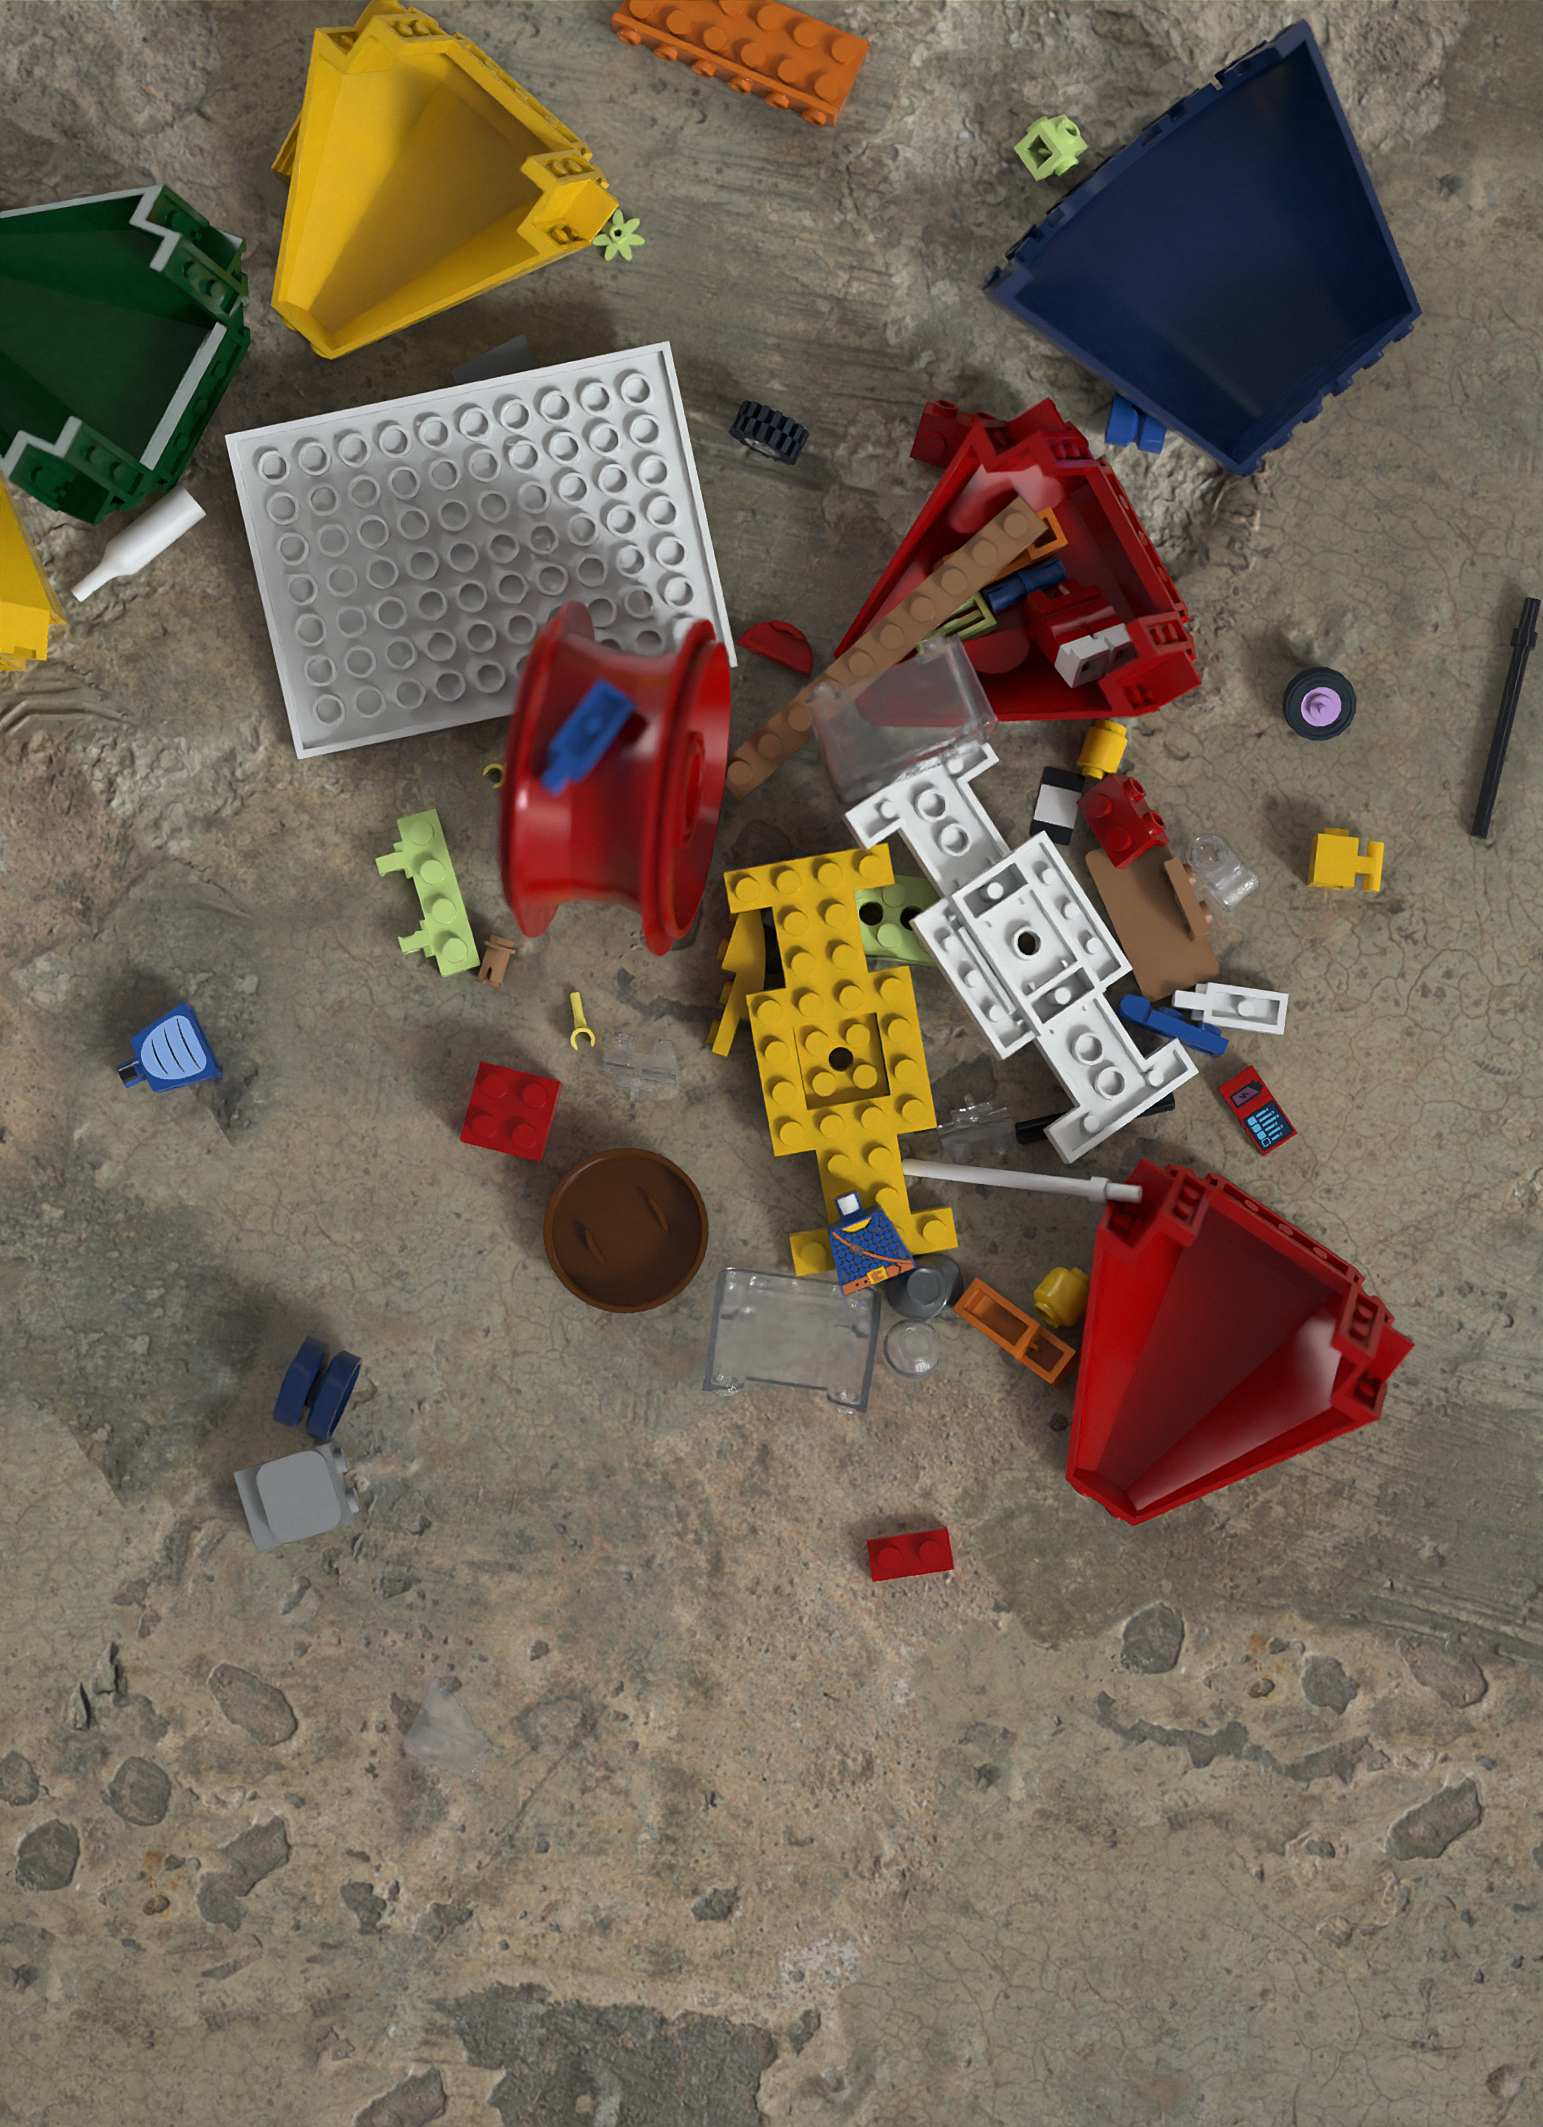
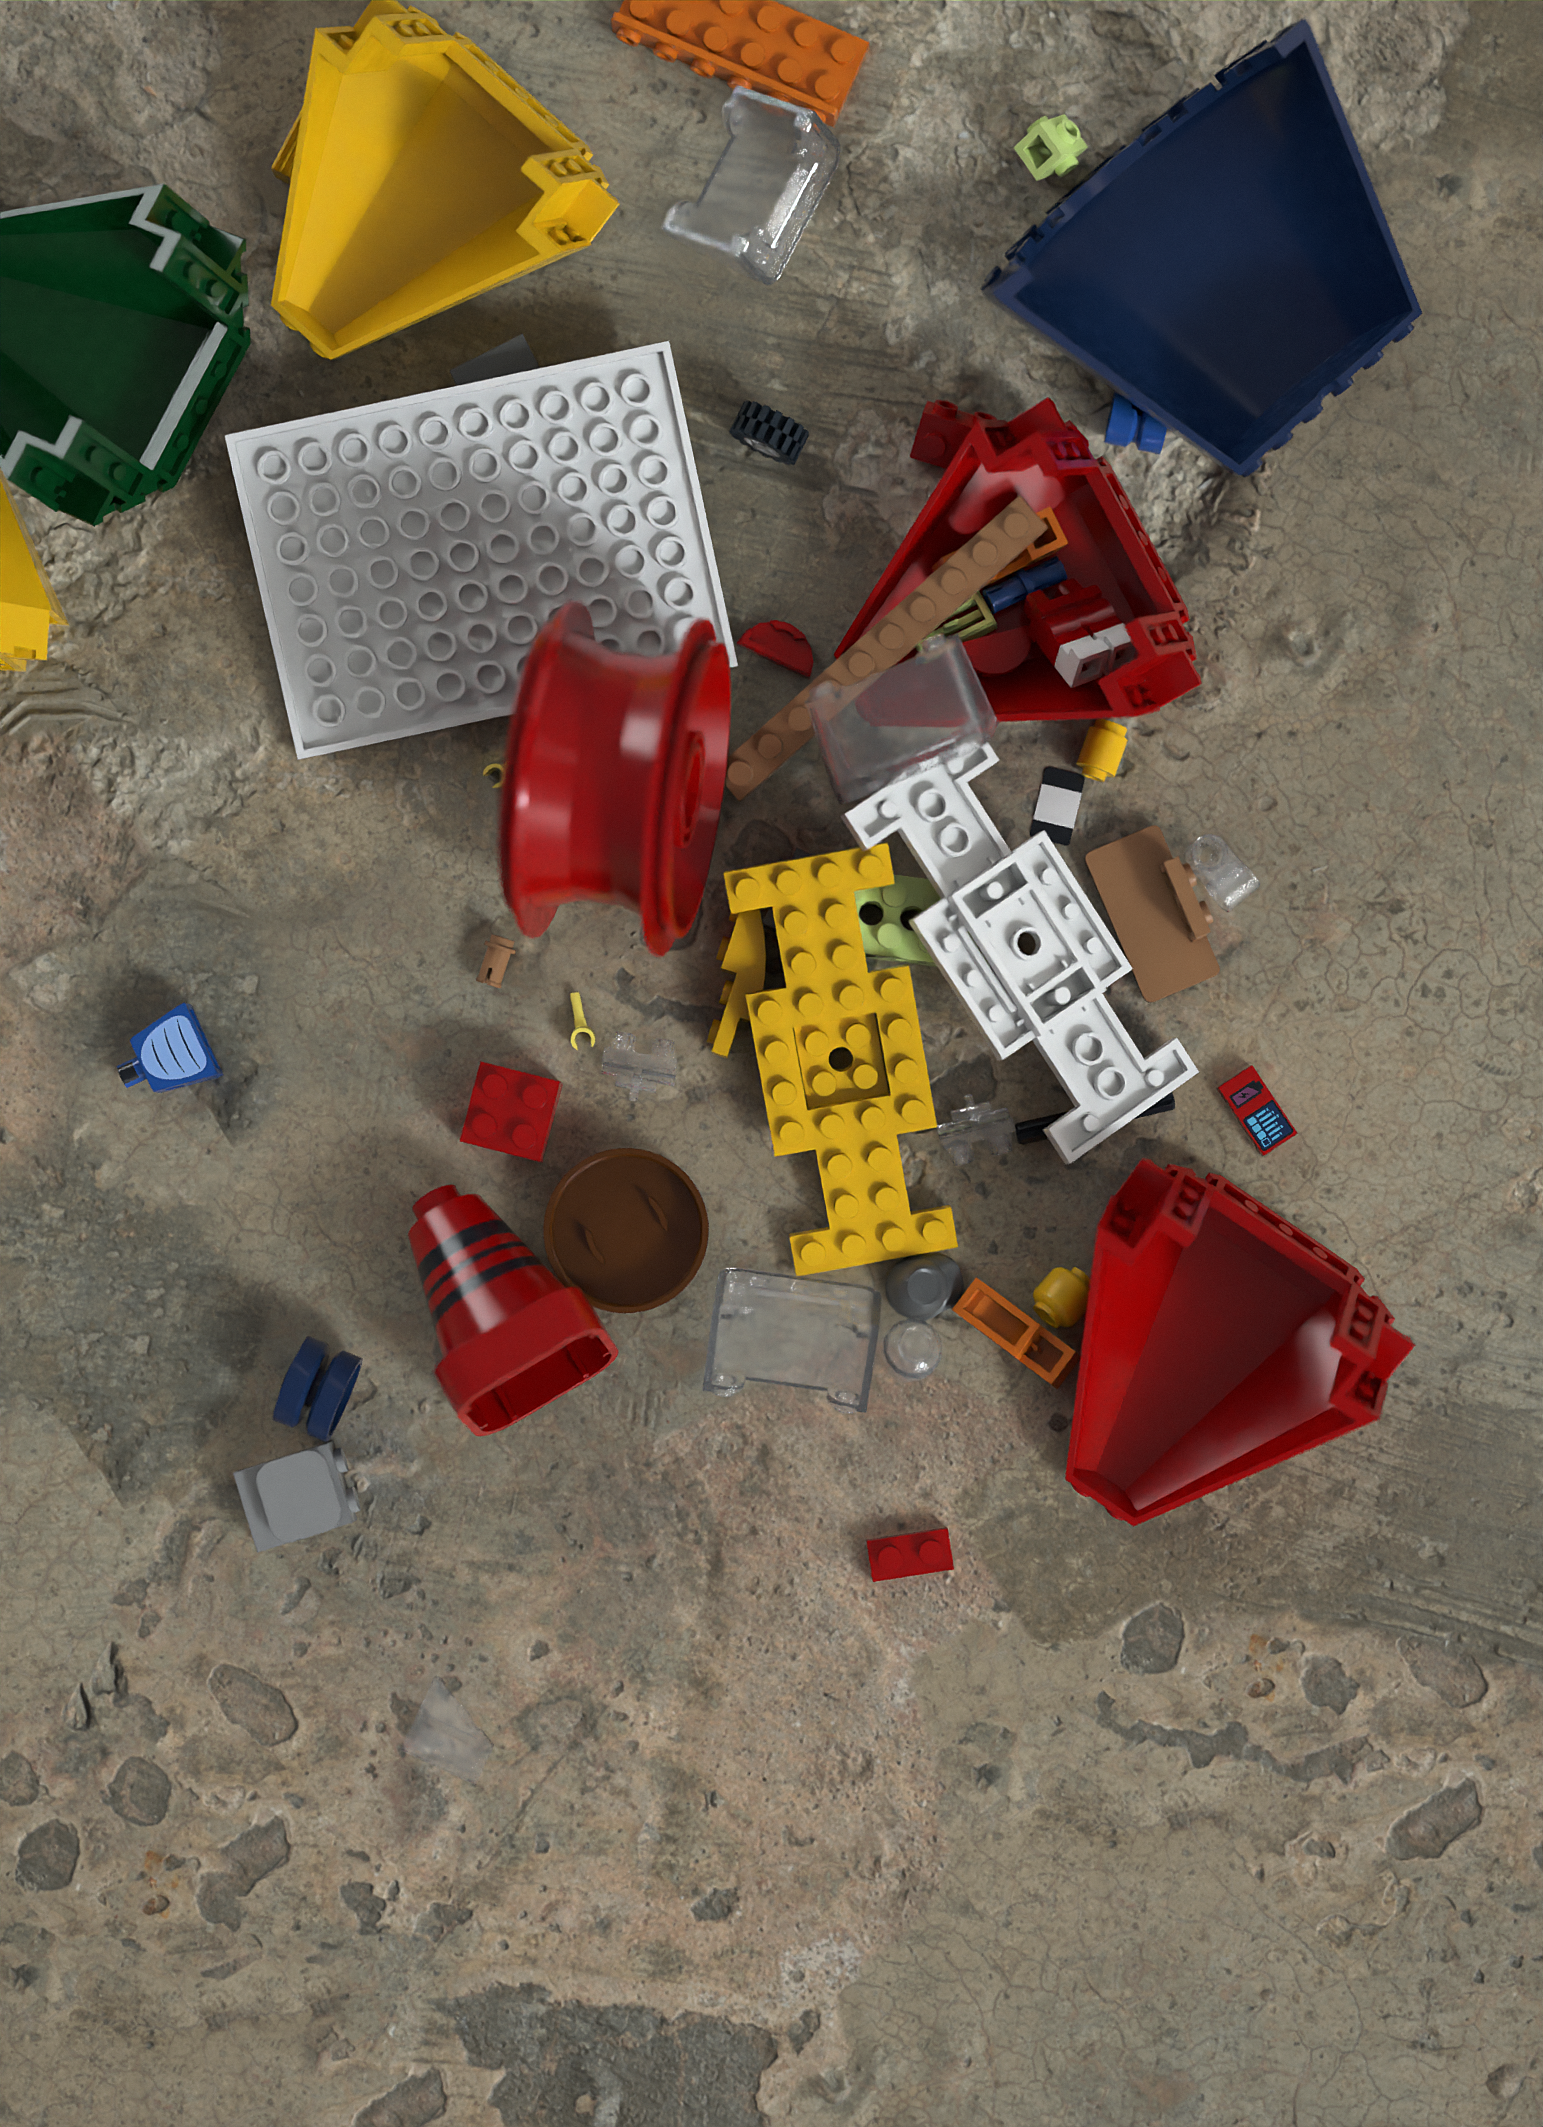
(143, 539): white piece -> none
(446, 924): yellowish green hinge -> none
(499, 1315): none -> red cone
(586, 736): blue hinge -> none
(622, 242): yellowish green plant -> none
(760, 186): none -> clear windscreen
(865, 1245): torso -> none
(1096, 1189): white bar -> none
(1122, 819): red bracket -> none
(1169, 1024): blue hinge -> none
(1234, 1007): white hinge -> none
(1319, 703): black wheel -> none
(1336, 861): yellow brick -> none
(1523, 641): black bar -> none

